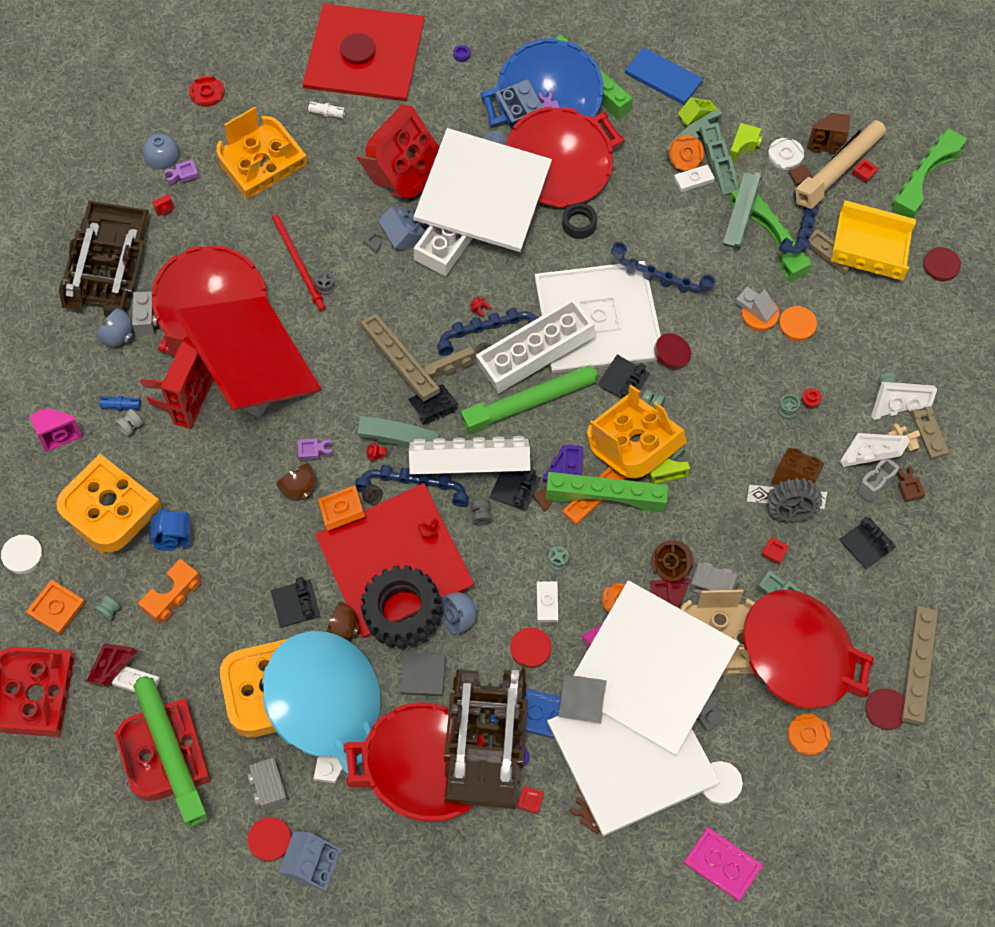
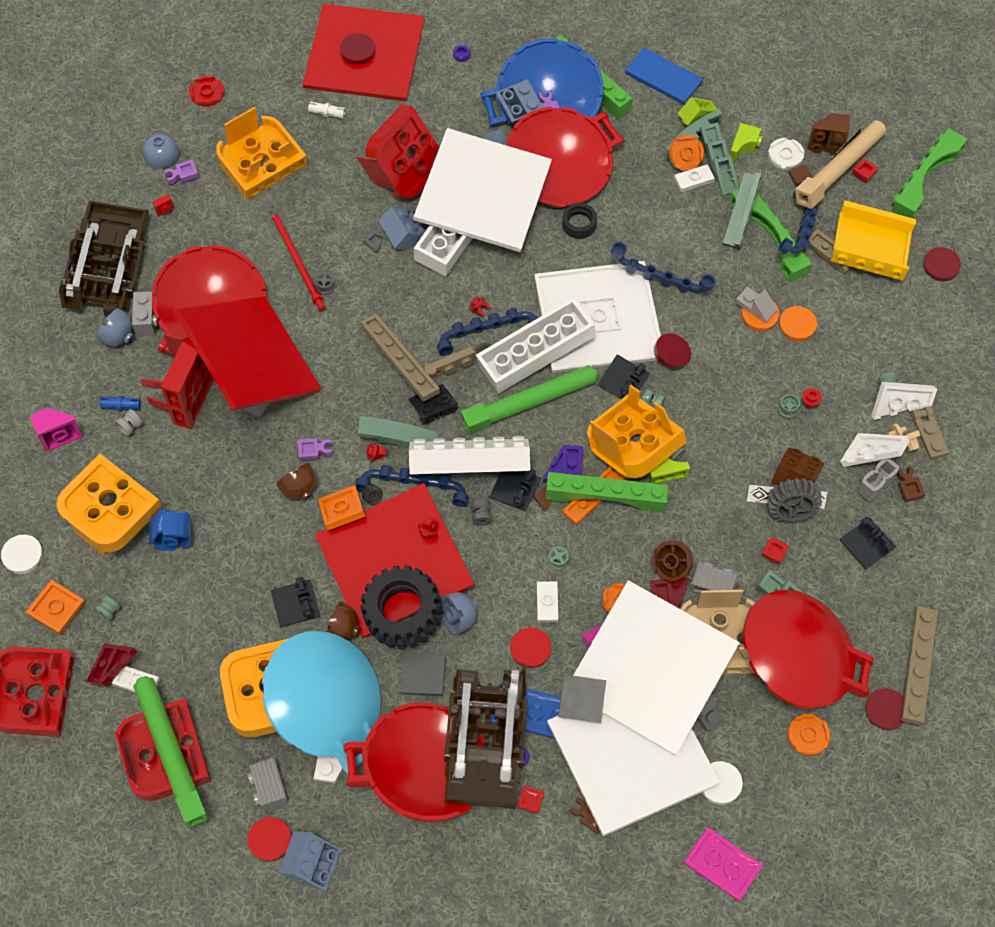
(160, 606): orange arch -> none

